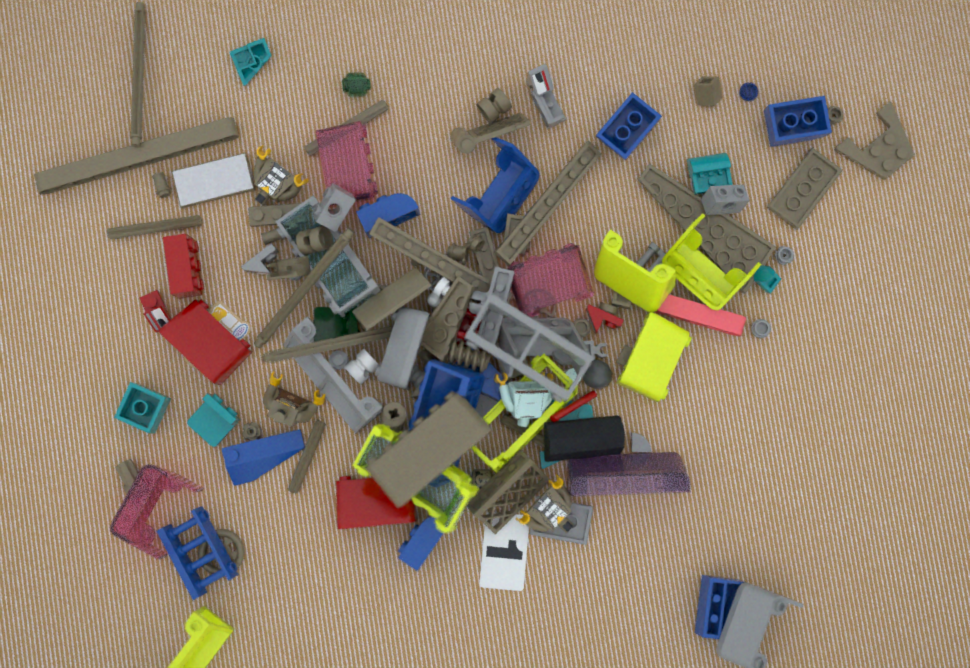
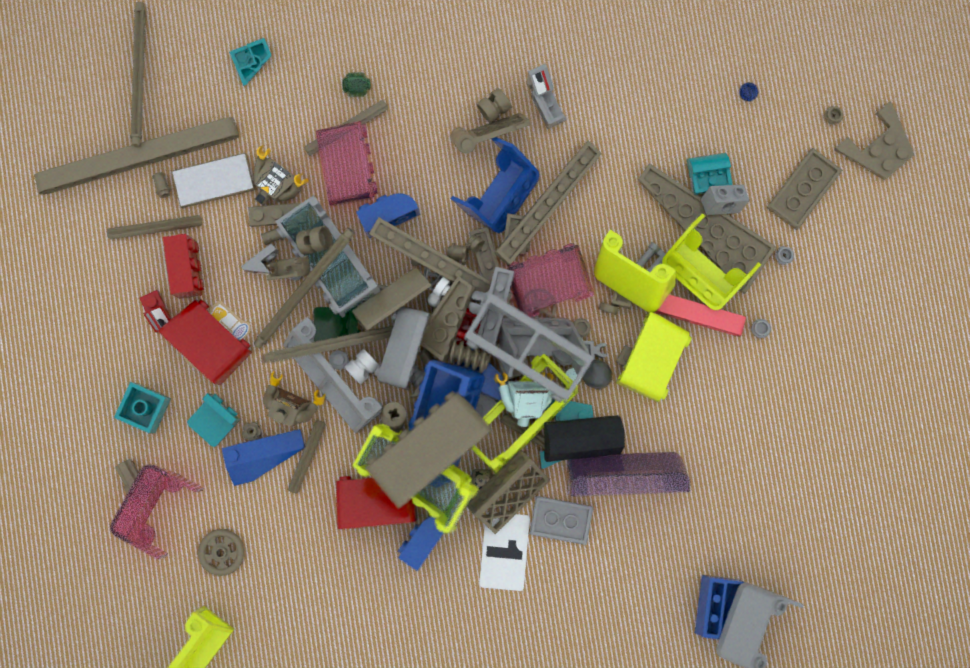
(181, 560): blue fence -> none
(333, 218): light grey brick -> none
(550, 509): torso -> none
(573, 406): red bar -> none
(597, 315): red slope -> none
(628, 126): blue brick -> none
(639, 443): light grey tile -> none
(708, 91): dark tan panel -> none
(766, 278): teal plate -> none
(797, 121): blue brick -> none

